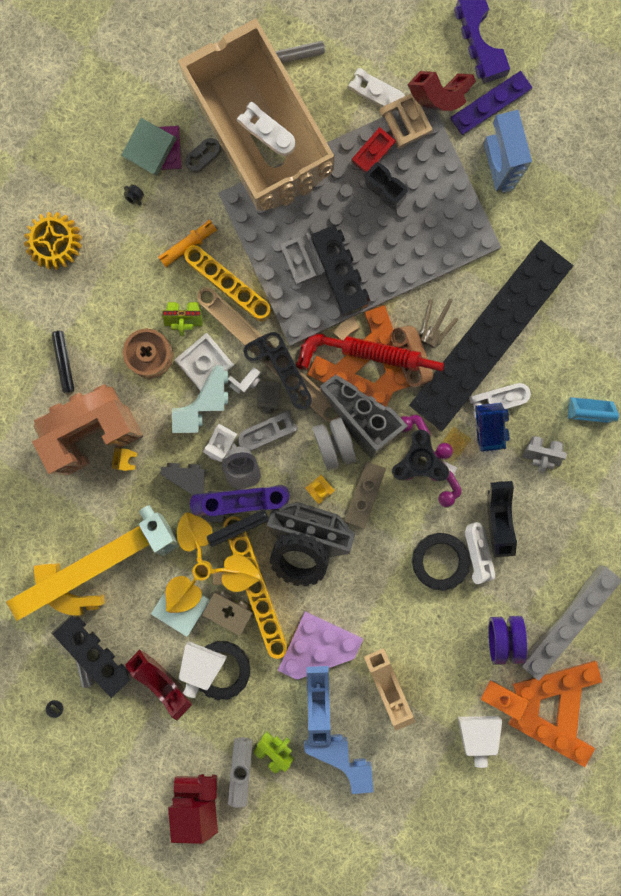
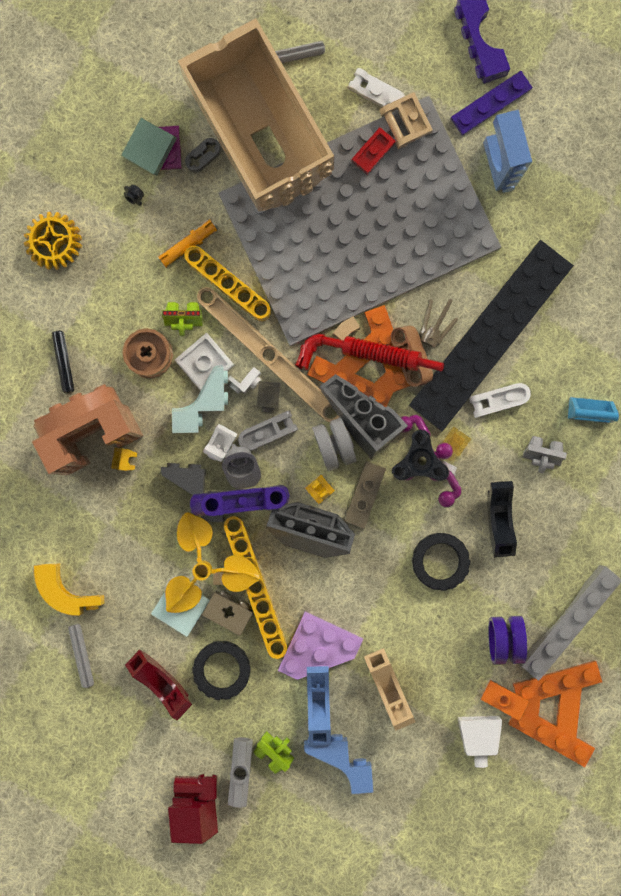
(50, 712): black hinge -> none
(77, 573): yellow beam -> none
(110, 684): black brick -> none
(162, 538): light aqua torso -> none
(199, 668): white torso -> none
(237, 528): black axle -> none
(267, 130): white plate -> none
(283, 373): black beam -> none
(302, 258): light grey plate -> none
(303, 544): black tyre -> none
(347, 303): black brick -> none
(381, 182): black brick -> none
(431, 95): dark red arch -> none
(479, 553): white plate -> none
(491, 426): clear blue brick -> none

